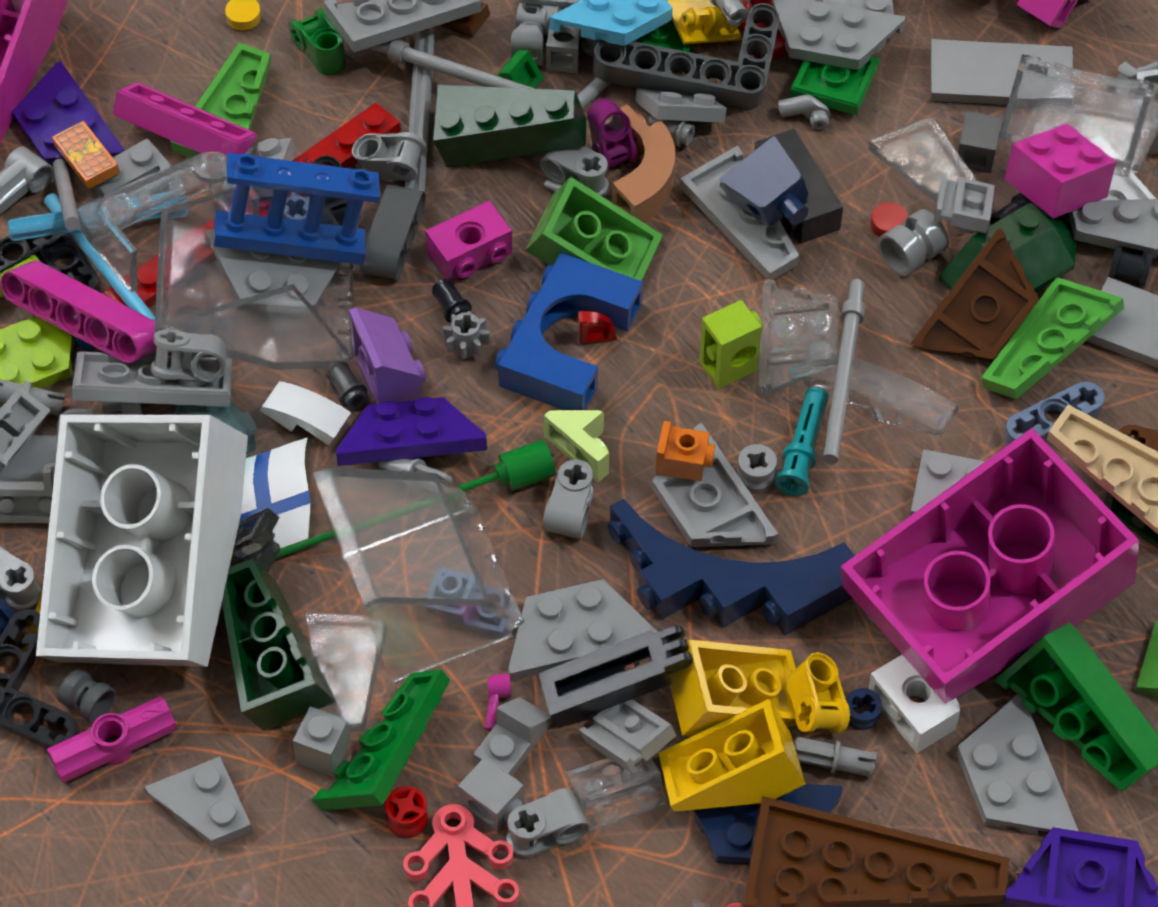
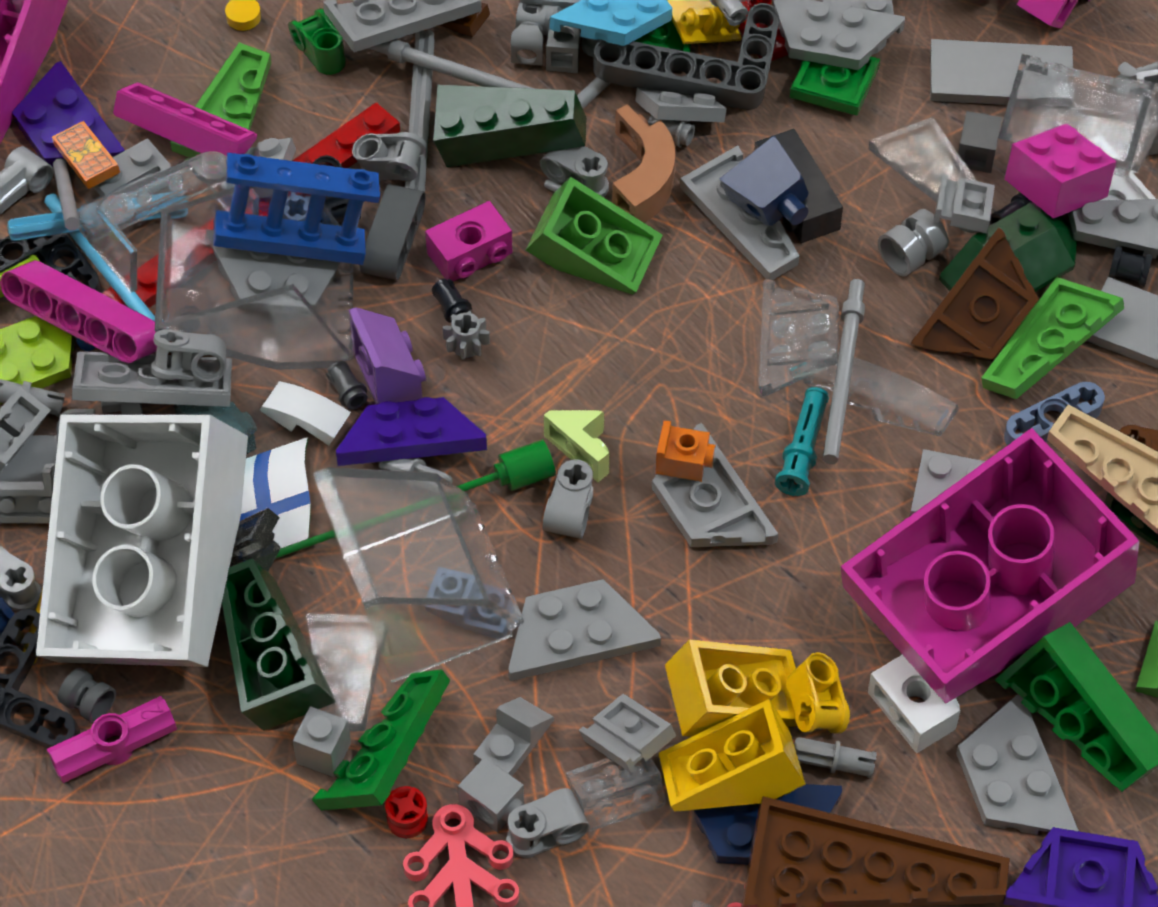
(203, 801): light grey wing -> none
(498, 687): dark pink hand -> none
(522, 70): green tile -> none
(567, 288): blue arch -> none
(595, 328): red tile -> none
(601, 680): hinge -> none
(614, 138): magenta piece -> none
(728, 589): dark blue arch -> none
(730, 343): lime brick -> none
(758, 478): light grey wheel -> none
(808, 107): light grey arm -> none
(869, 718): dark blue bush -> none
(887, 216): tile -> none

